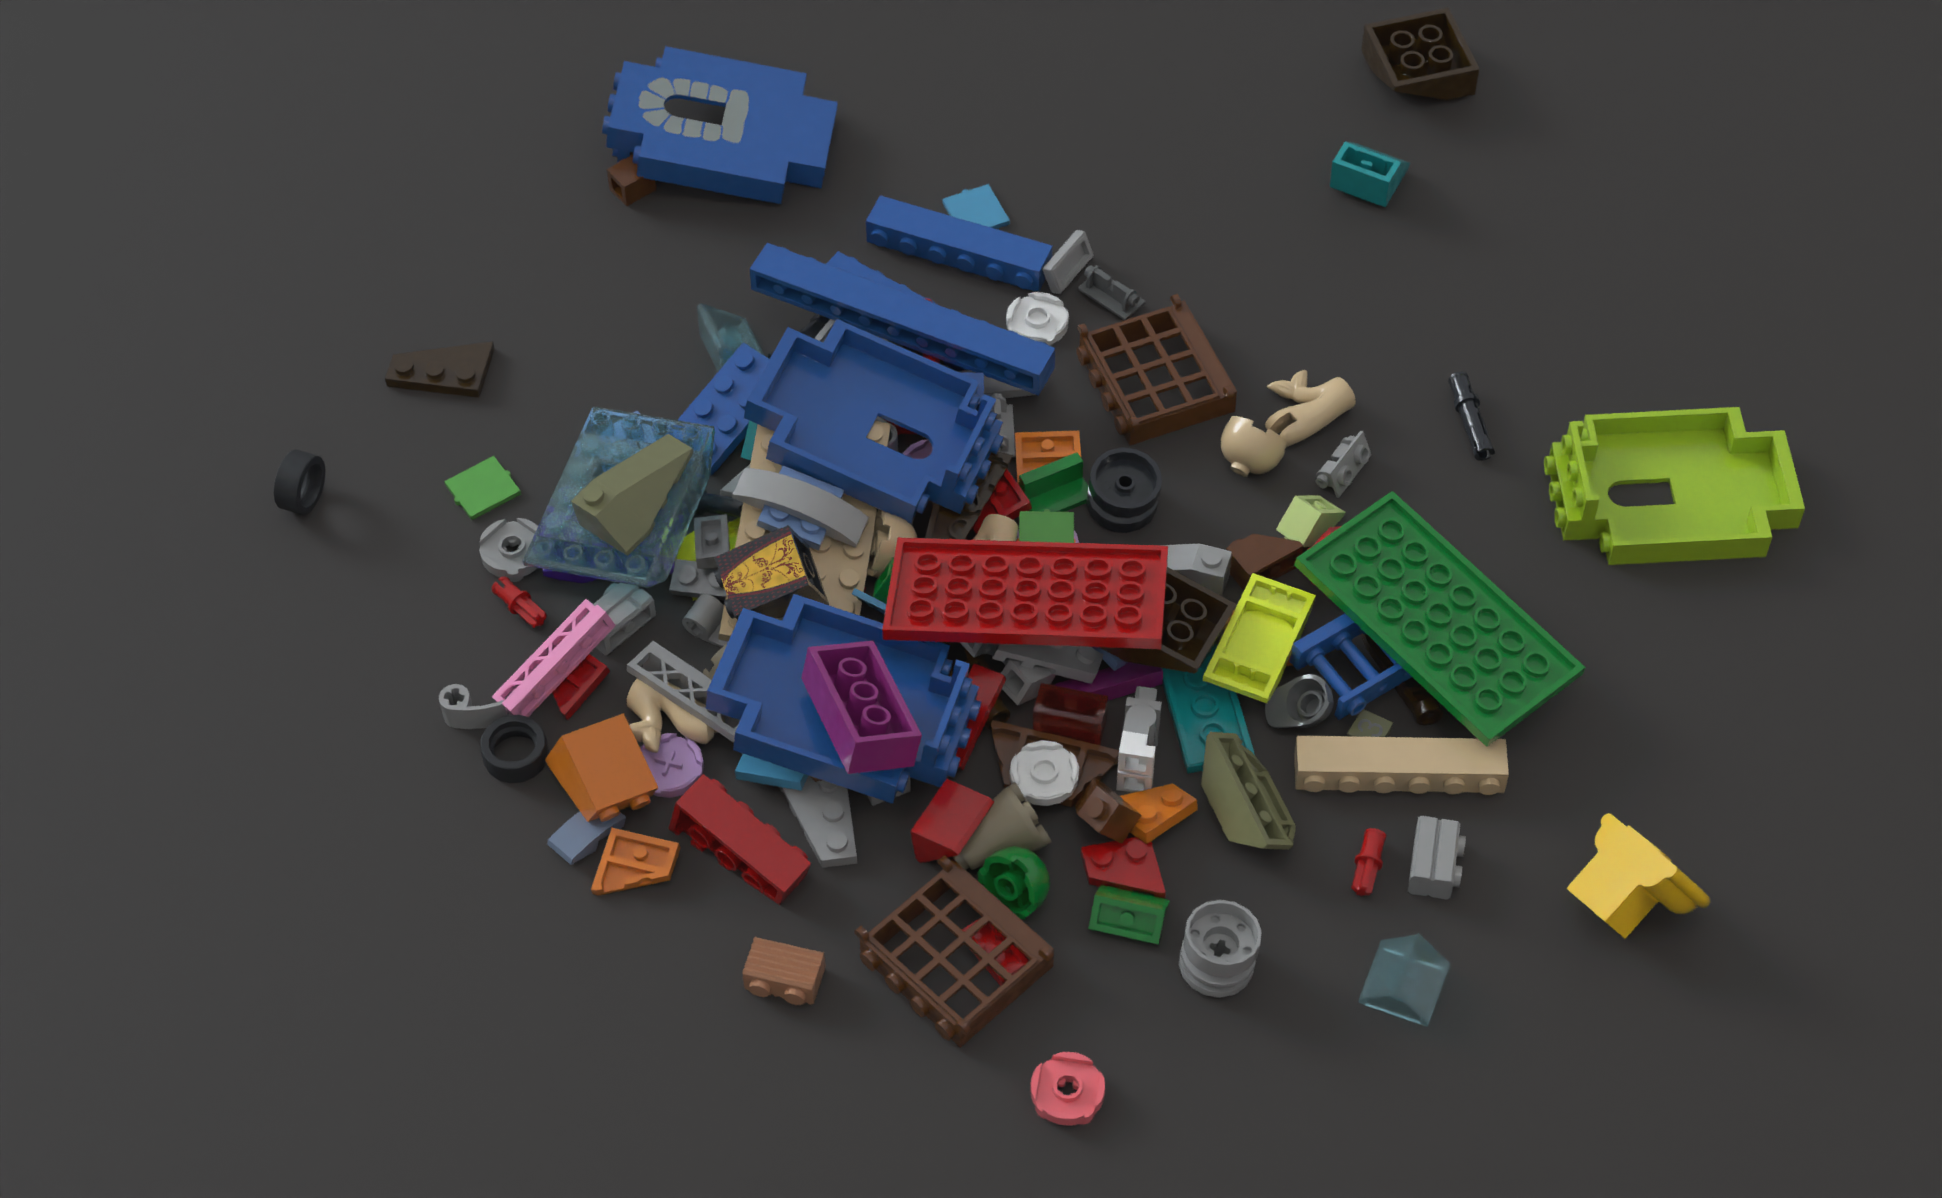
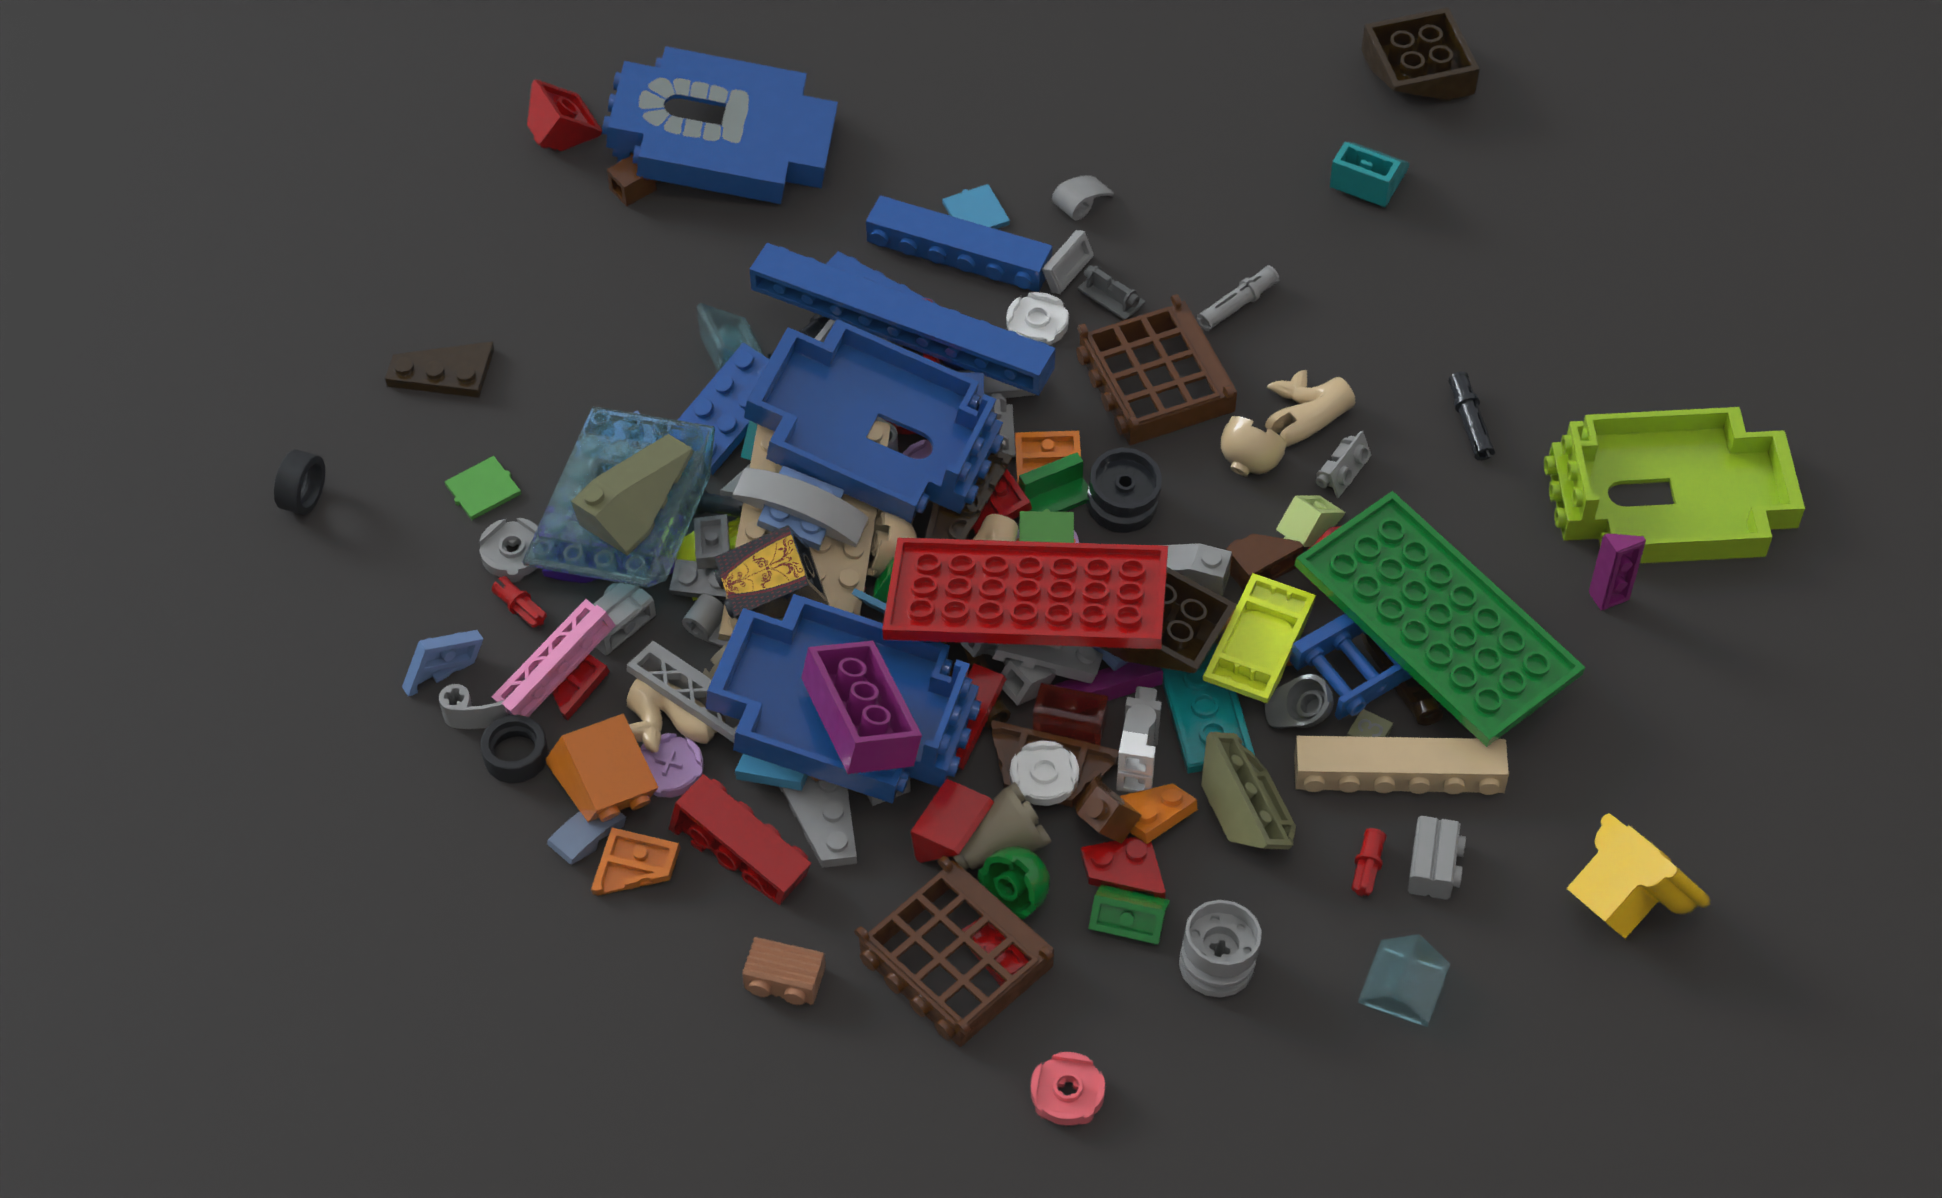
(441, 657): none -> medium blue wing
(559, 117): none -> red slope
(1077, 195): none -> light grey panel
(1247, 291): none -> light grey pin
(1616, 569): none -> magenta slope

